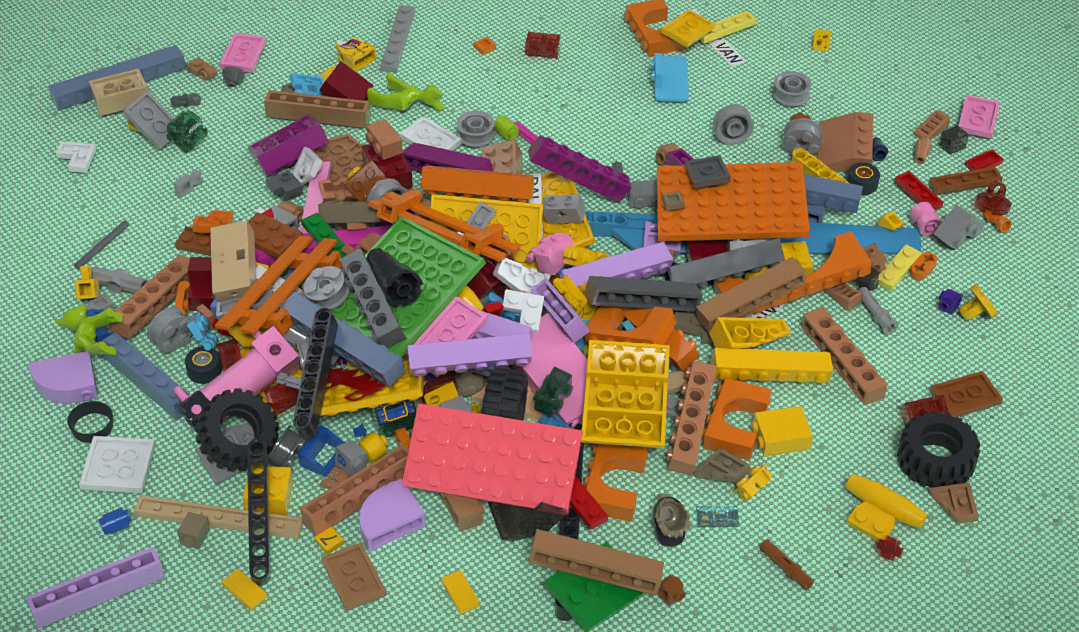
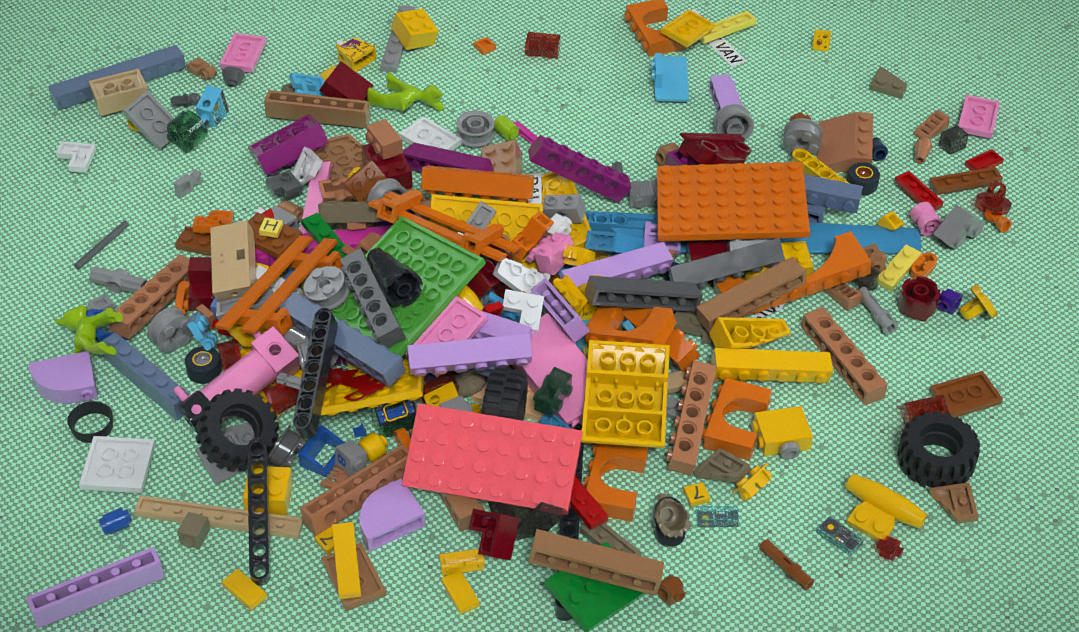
(87, 287): yellow brick -> none
(212, 106): none -> medium azure torso
(271, 227): none -> light yellow tile
(346, 560): none -> yellow tile
(414, 29): none -> yellow brick
(461, 560): none -> yellow hinge
(497, 533): none -> dark red brick
(532, 234): none -> orange brick
(560, 225): none -> white brick
(604, 533): none -> dark tan plate
(612, 242): none -> dark azure window
(673, 201): dark tan tile -> none
(696, 494): none -> yellow tile
(707, 171): dark grey plate -> none
(714, 148): none -> dark red brick
(723, 91): none -> lavender brick
(789, 450): none -> light grey tile
(792, 88): light grey wheel -> none
(839, 536): none -> tile
(888, 84): none -> dark tan wing
(919, 298): none -> dark red brick

